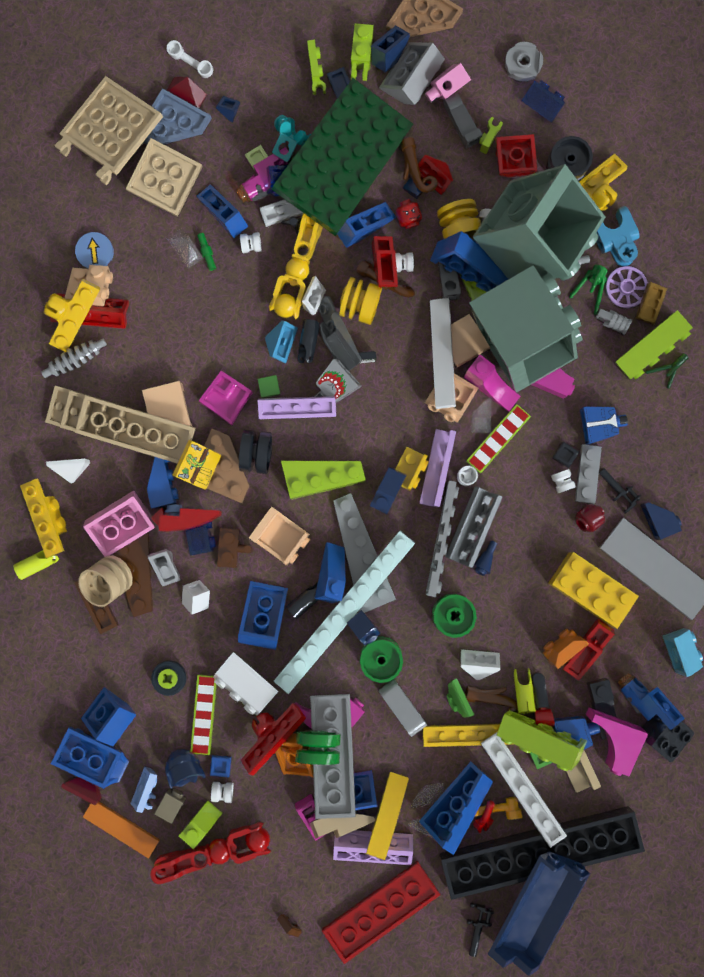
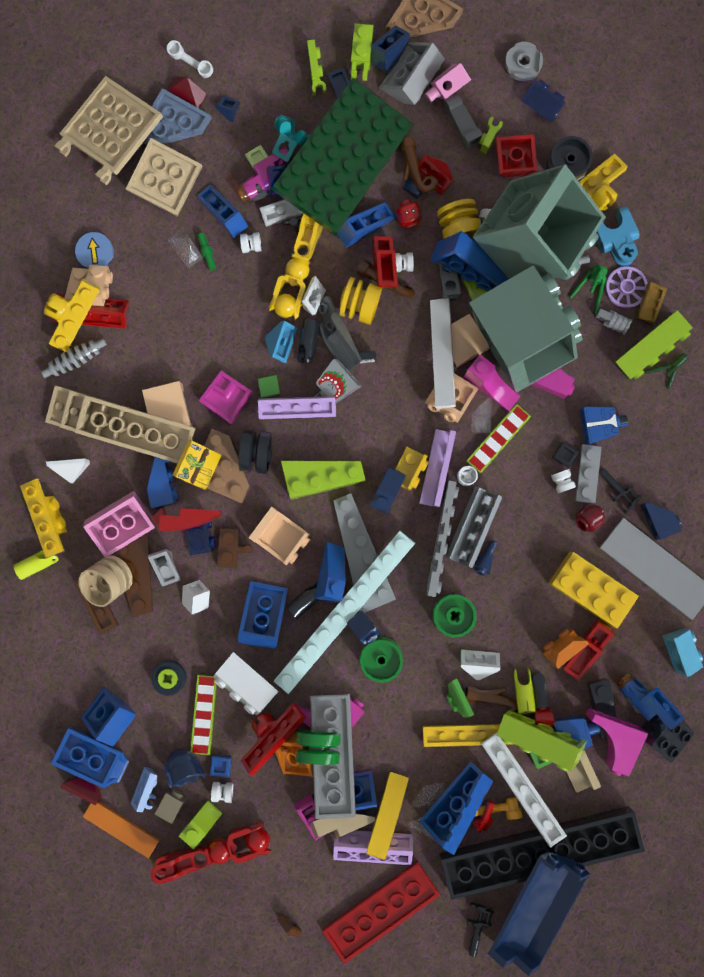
(173, 510): medium blue plate -> none
(402, 707): light grey beam -> none

